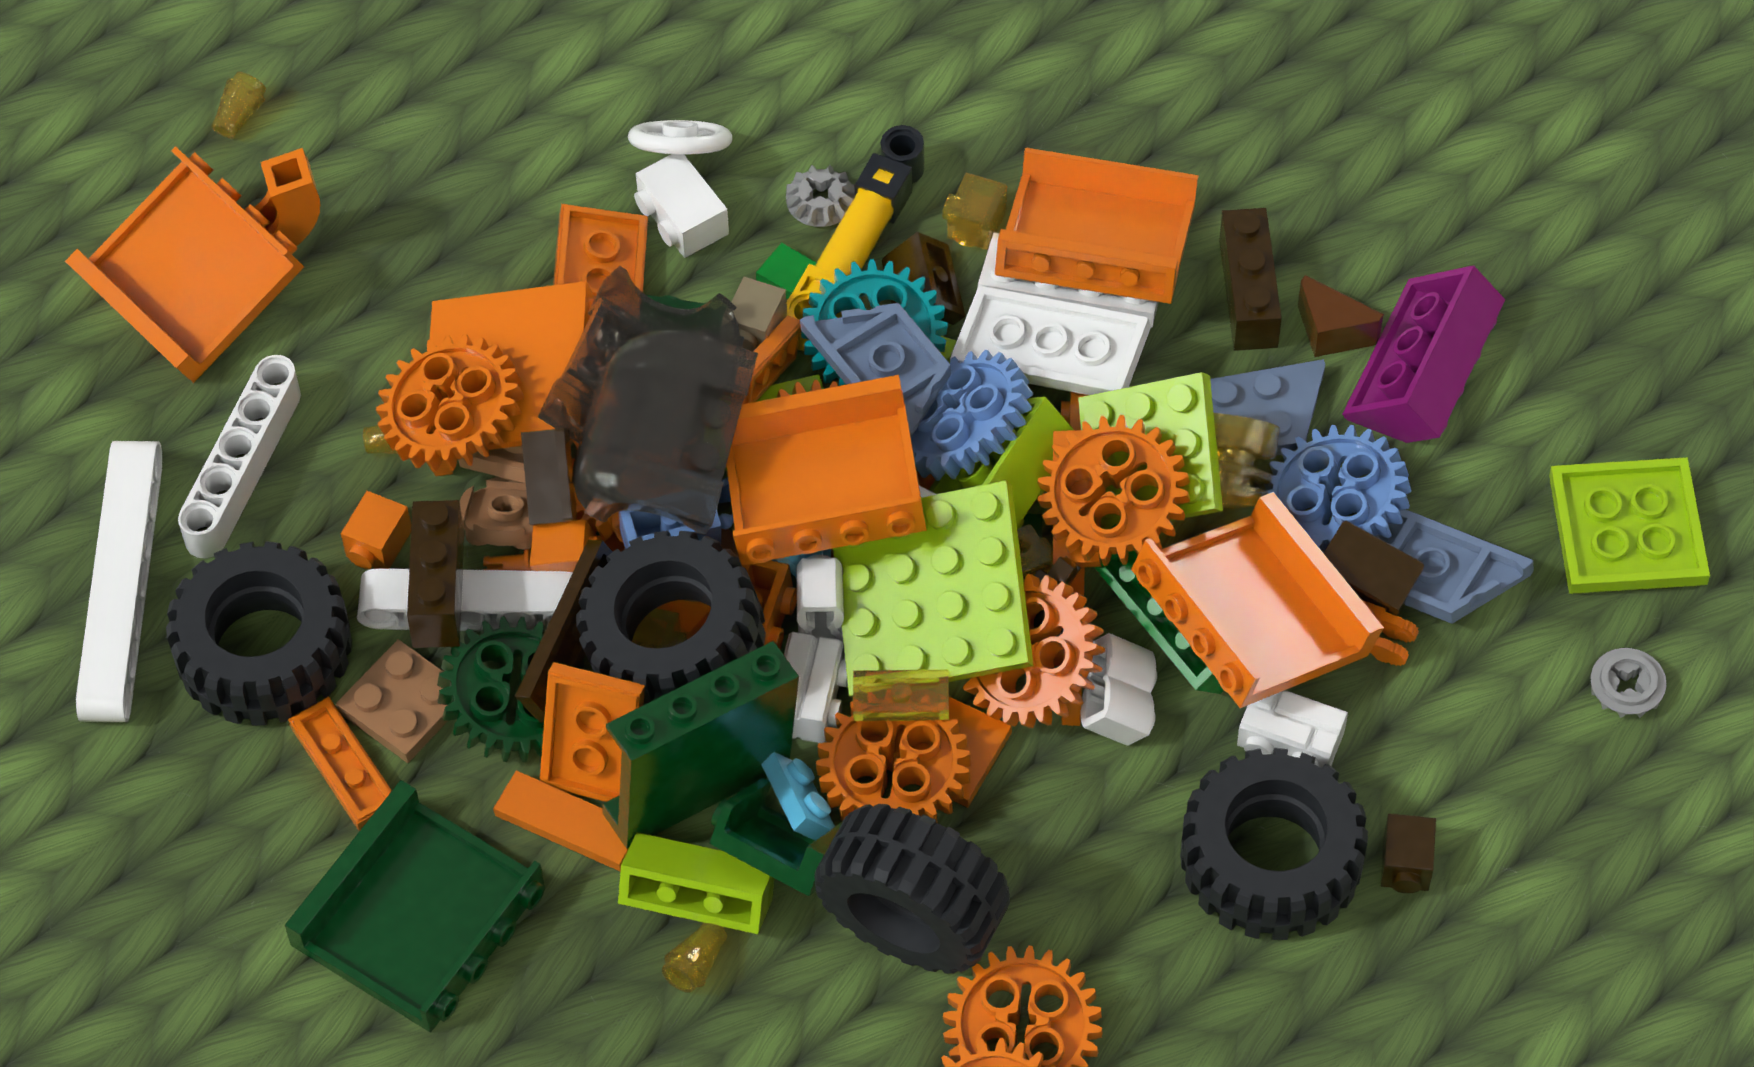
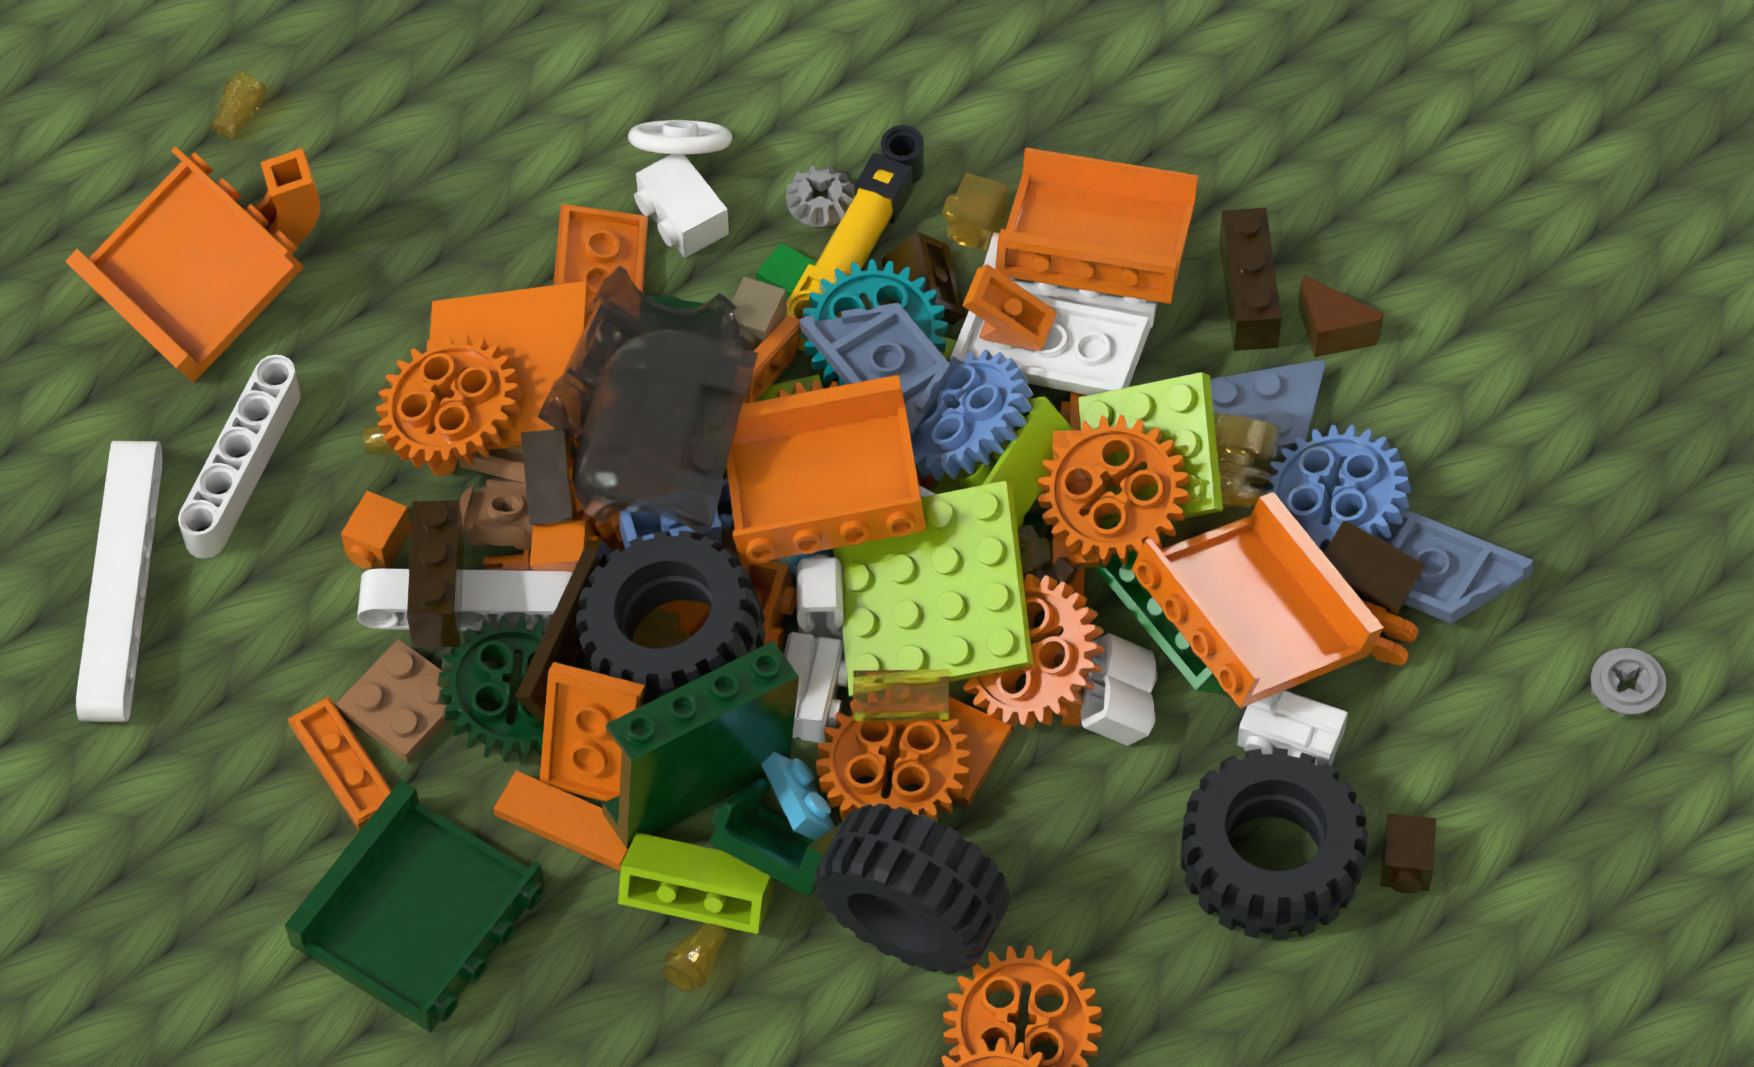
(248, 583): black tyre -> none
(1008, 310): none -> orange slope
(1425, 355): magenta slope -> none
(1629, 525): lime plate -> none

